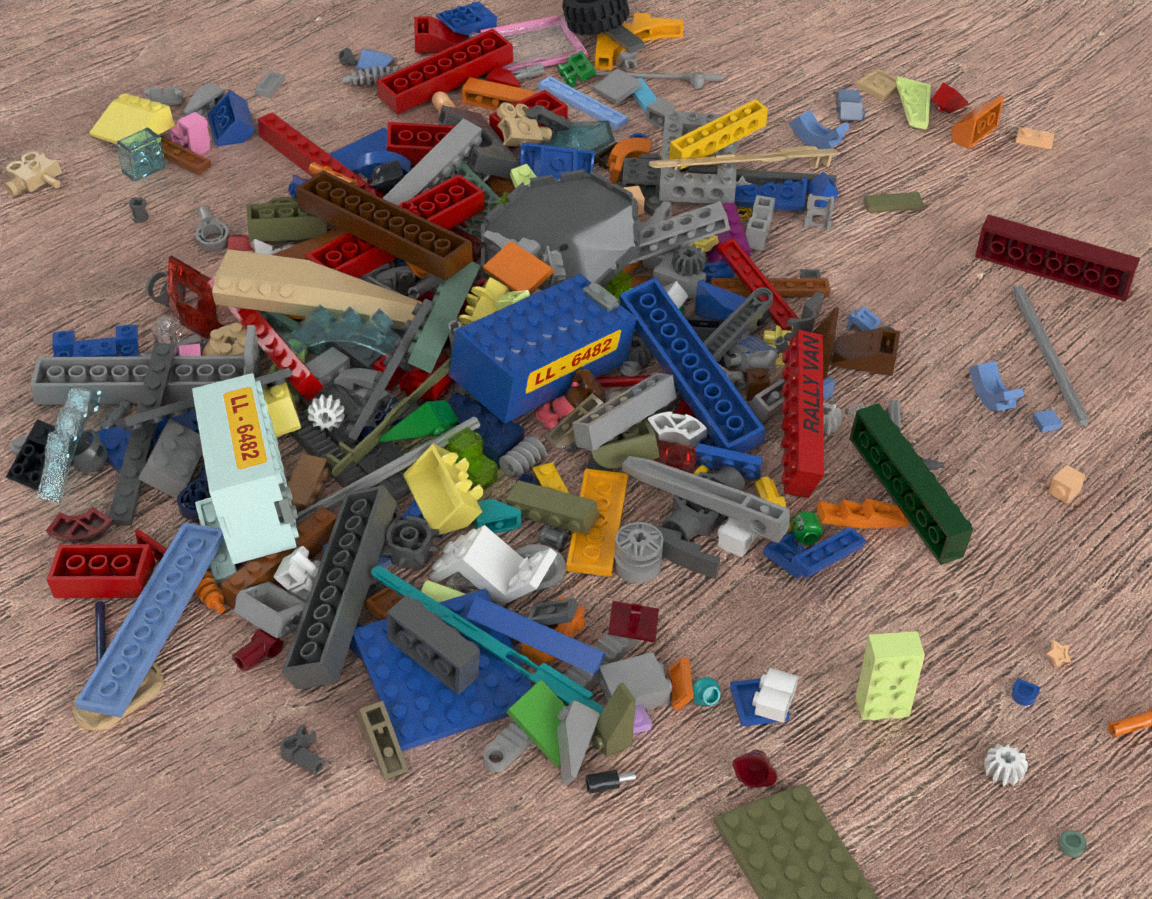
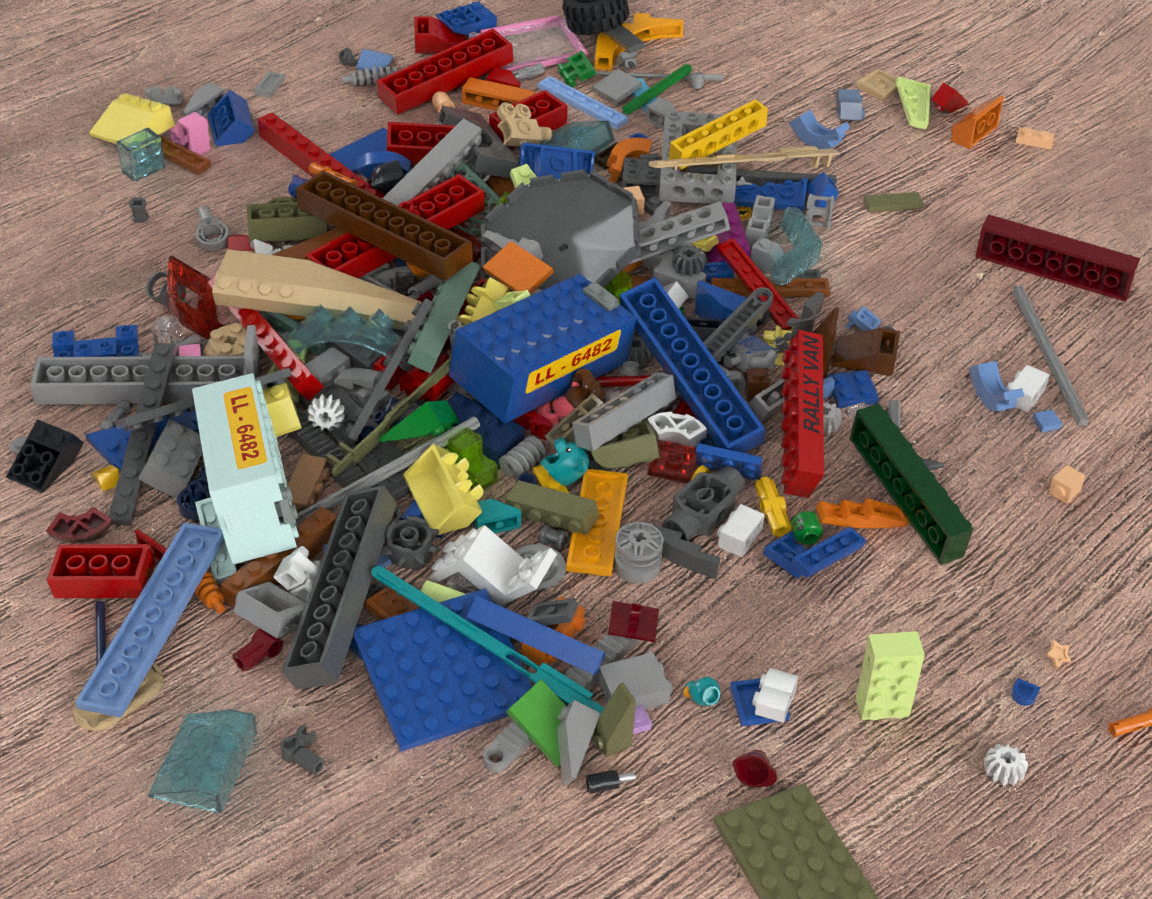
(32, 173): tan piece -> none
(62, 443): clear light blue arch -> none
(91, 456): dark grey helmet -> none
(107, 477): none -> yellow slope
(205, 759): none -> clear light blue slope
(382, 740): dark tan slope -> none
(433, 644): dark grey brick -> none
(535, 423): none -> red slope
(548, 118): dark grey plate -> none
(554, 260): light grey hinge -> none
(568, 463): none -> teal piece
(657, 89): none -> green axle
(681, 683): orange tile -> none
(751, 511): light grey piece -> none
(765, 253): none -> light grey slope
(805, 251): none -> clear light blue beam
(853, 388): none -> blue plate
(1033, 385): none -> white brick
(1072, 843): sand green tile -> none

